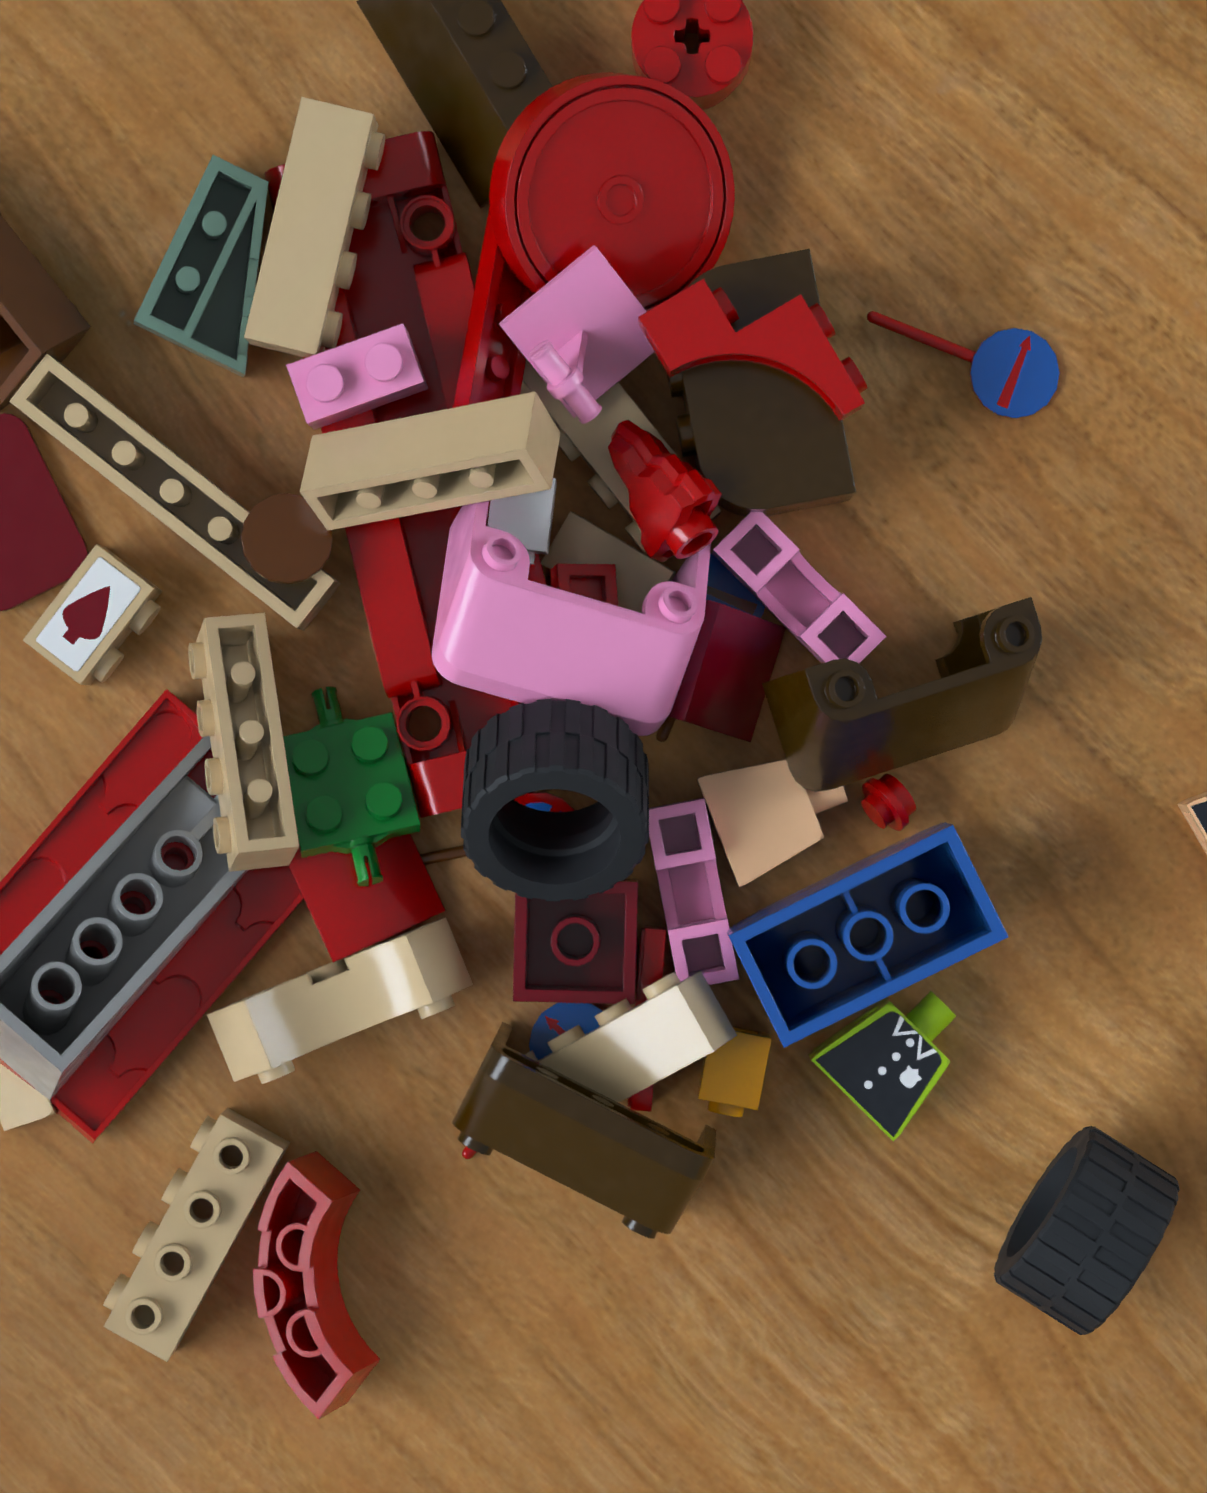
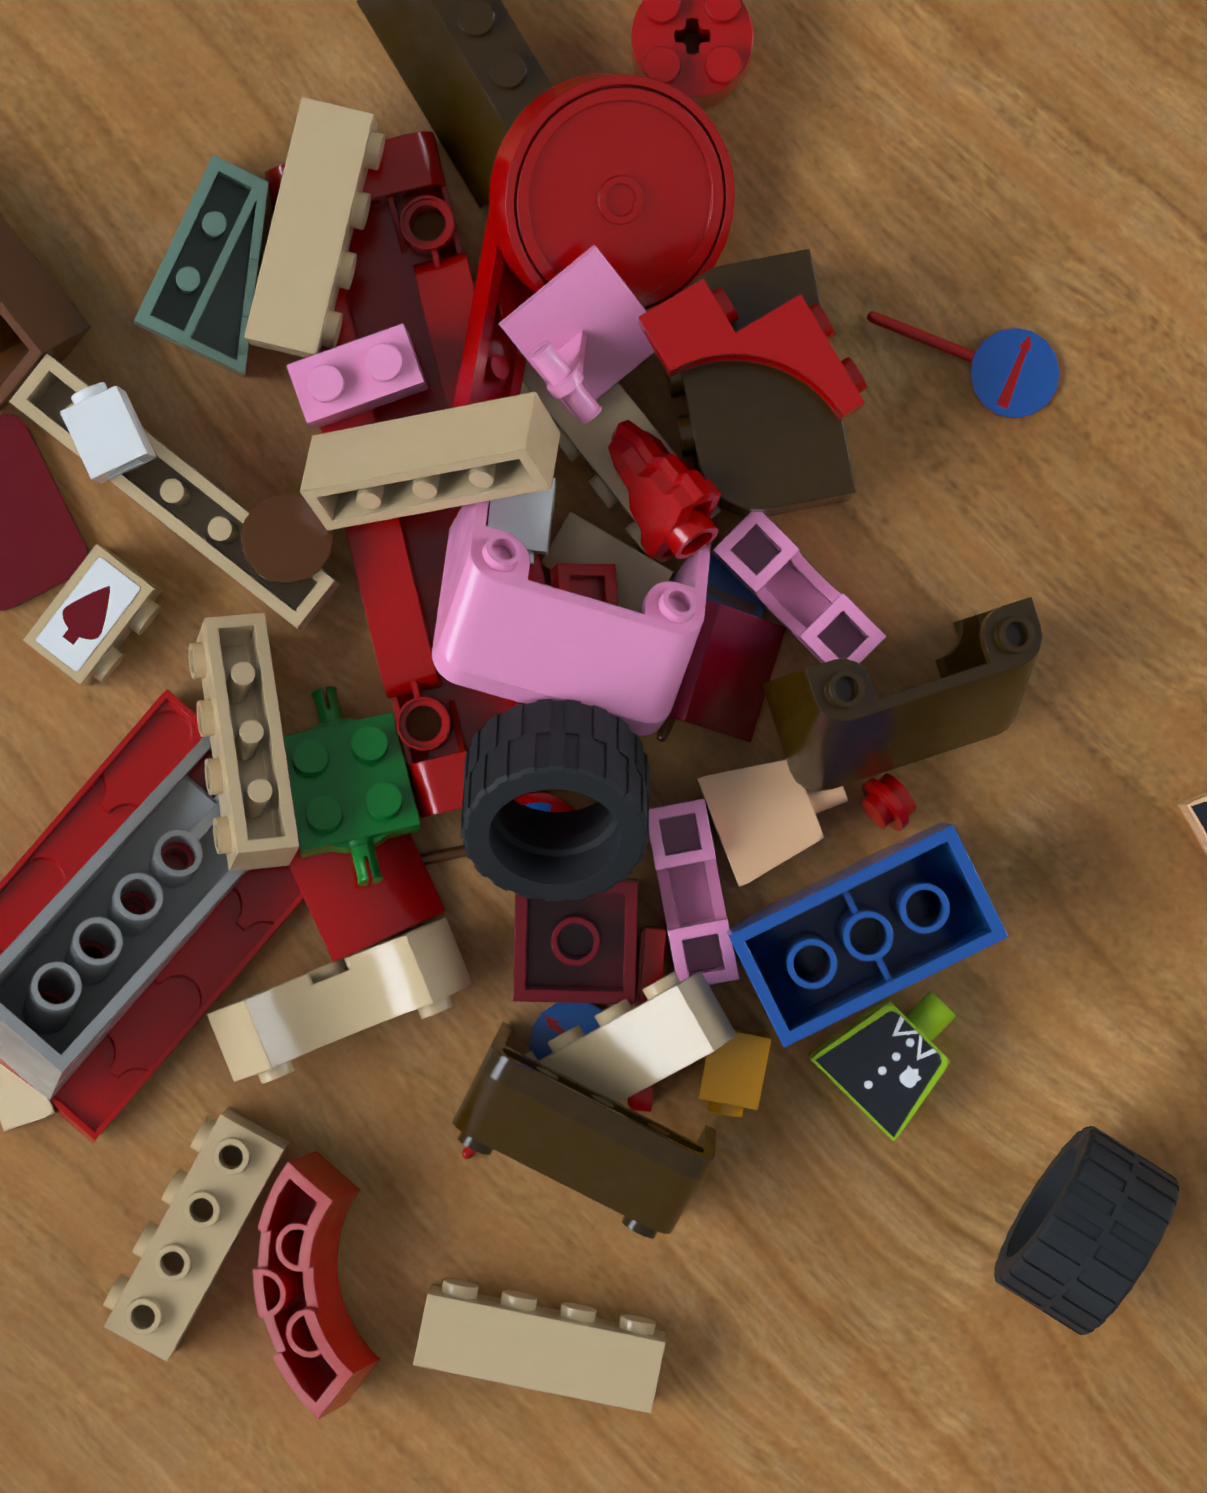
(107, 432): none -> white brick
(540, 1346): none -> tan brick

